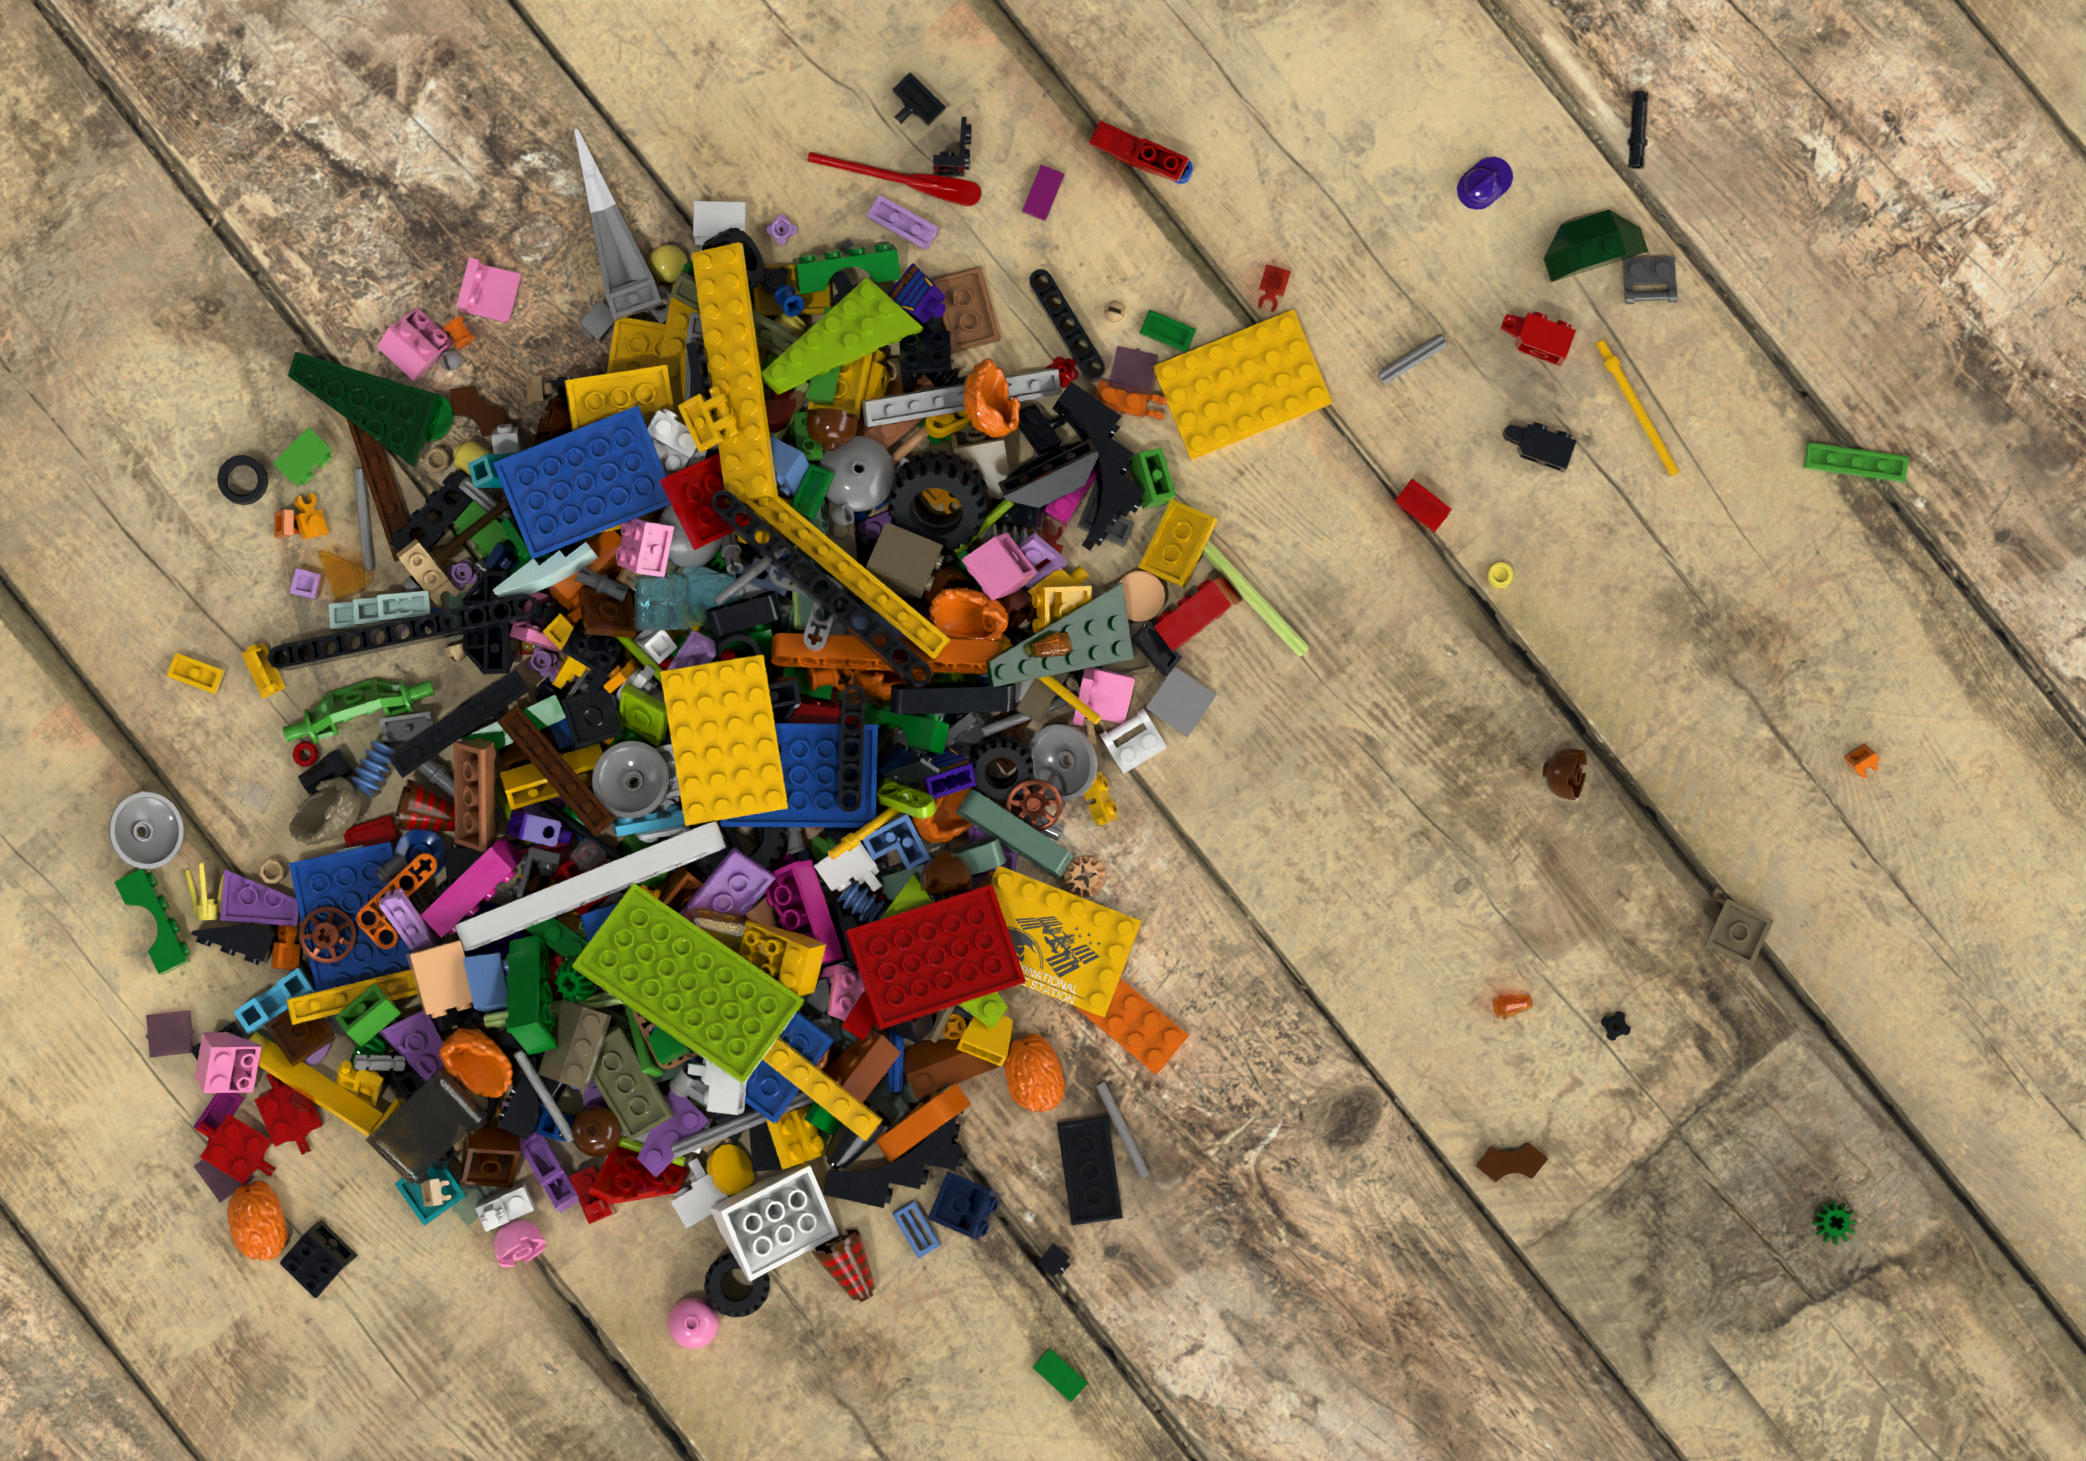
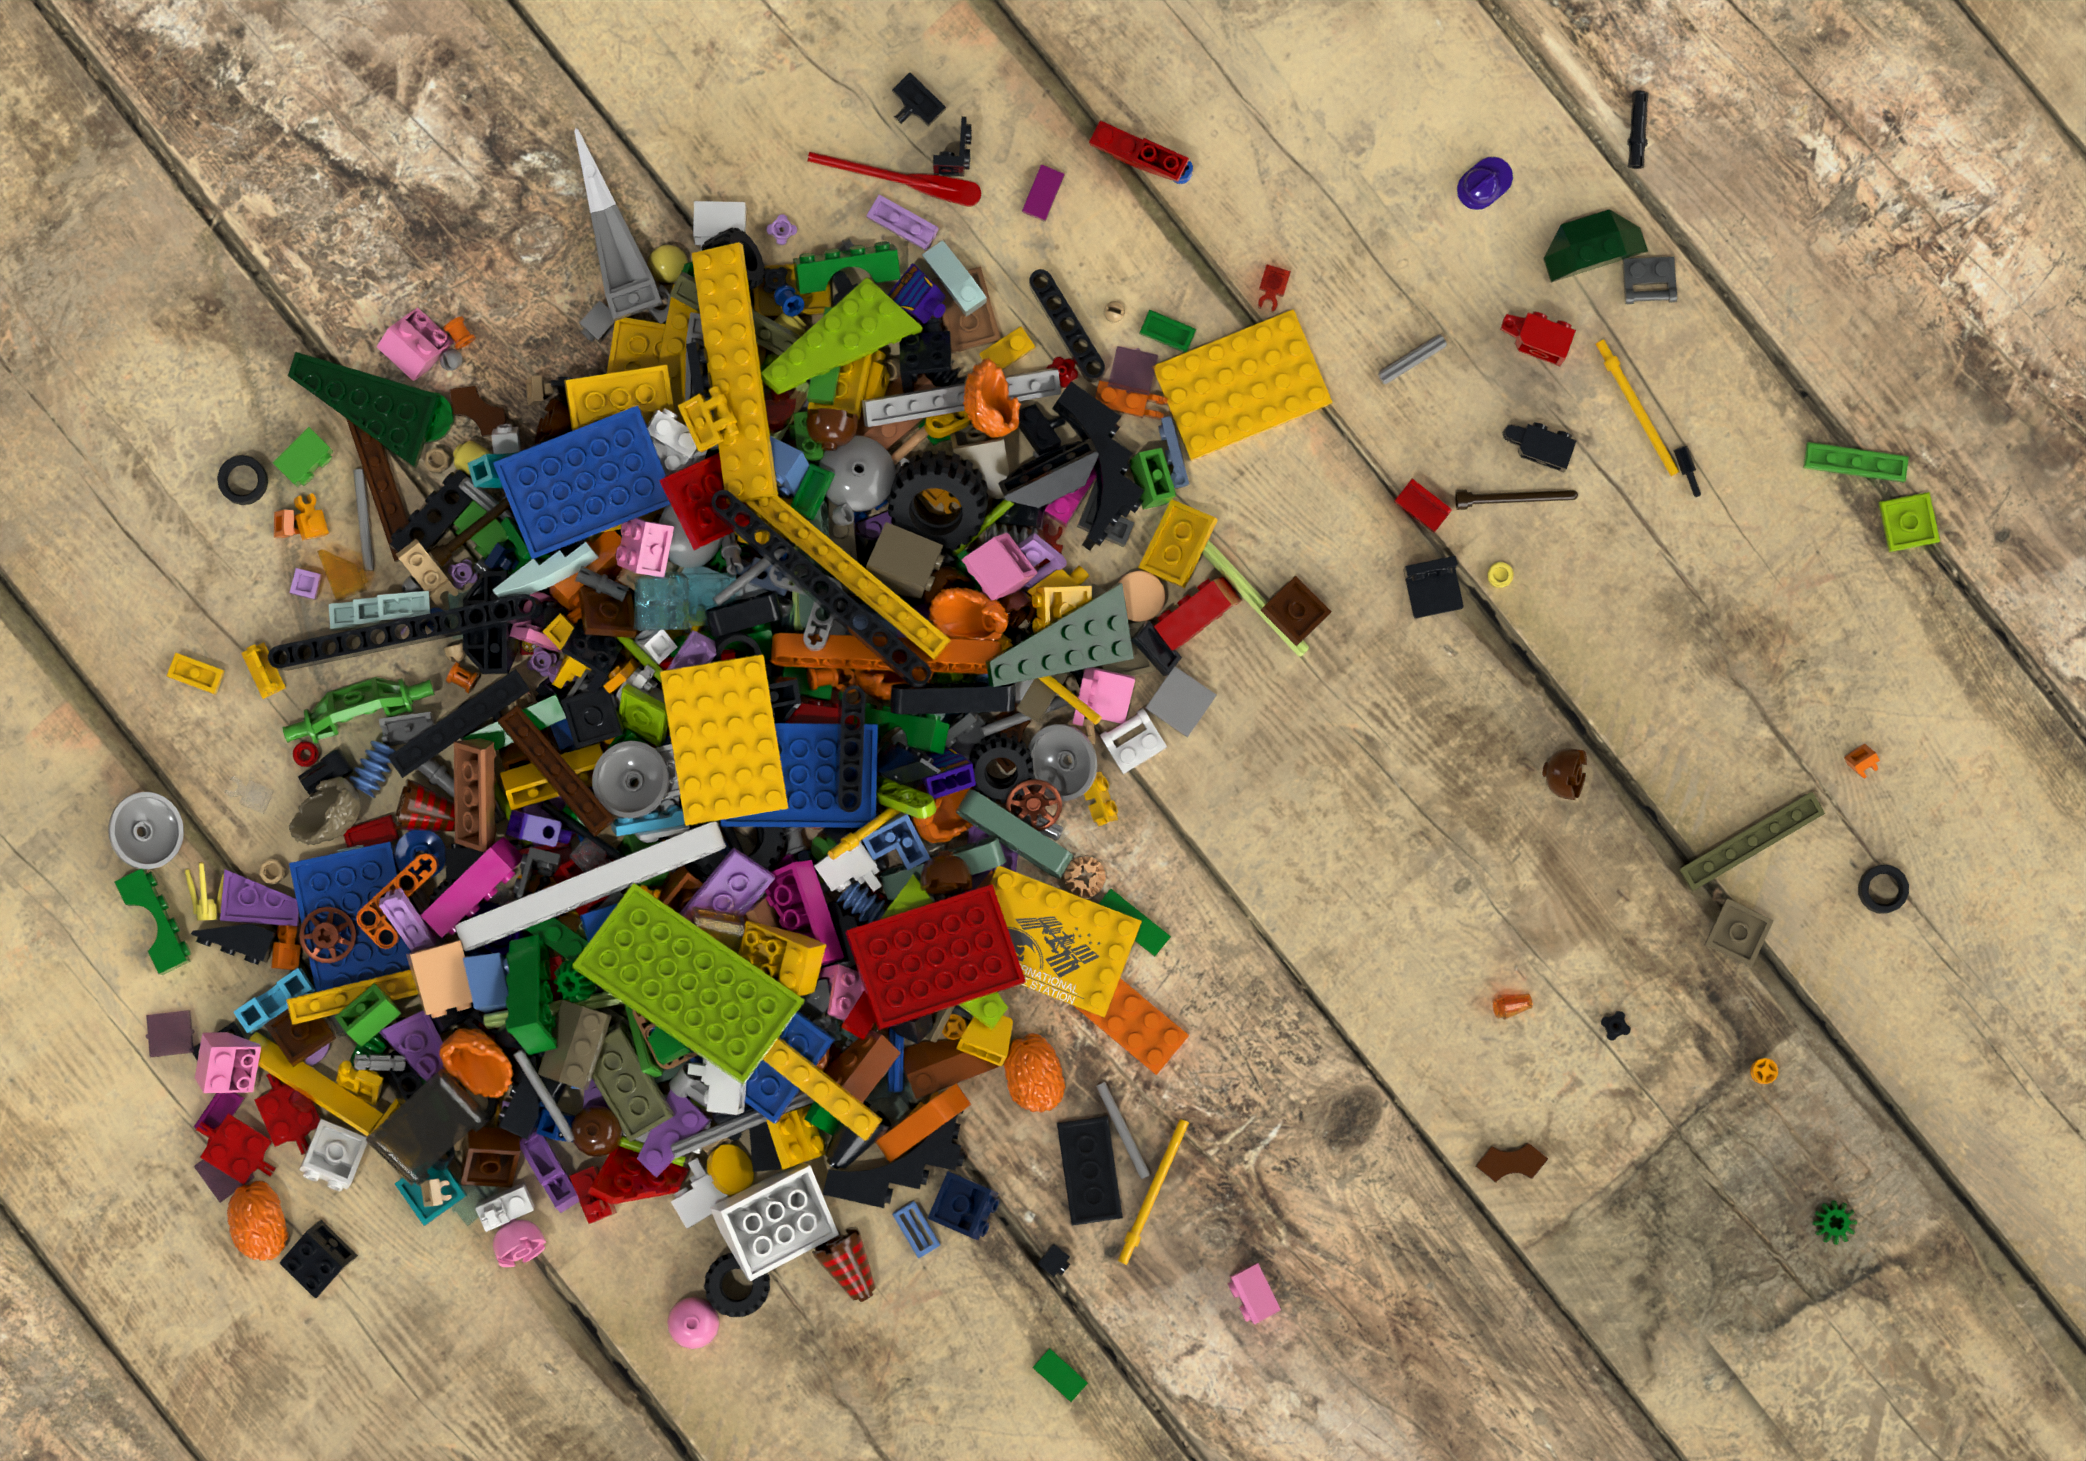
(333, 1155): none -> white plate
(391, 868): dark grey pin -> none
(462, 677): none -> orange bush
(488, 291): bright pink bracket -> none
(955, 278): none -> light aqua slope
(1009, 349): none -> yellow plate
(1053, 645): clear orange cone -> none
(1132, 1238): none -> yellow bar
(1149, 934): none -> green tile
(1174, 454): none -> sand blue hinge
(1254, 1294): none -> bright pink slope
(1296, 611): none -> reddish brown plate
(1433, 587): none -> black bracket
(1466, 499): none -> dark brown piece
(1687, 468): none -> black axle
(1752, 841): none -> olive plate
(1768, 1072): none -> light orange wheel
(1869, 903): none -> black tyre
(1909, 522): none -> lime tile

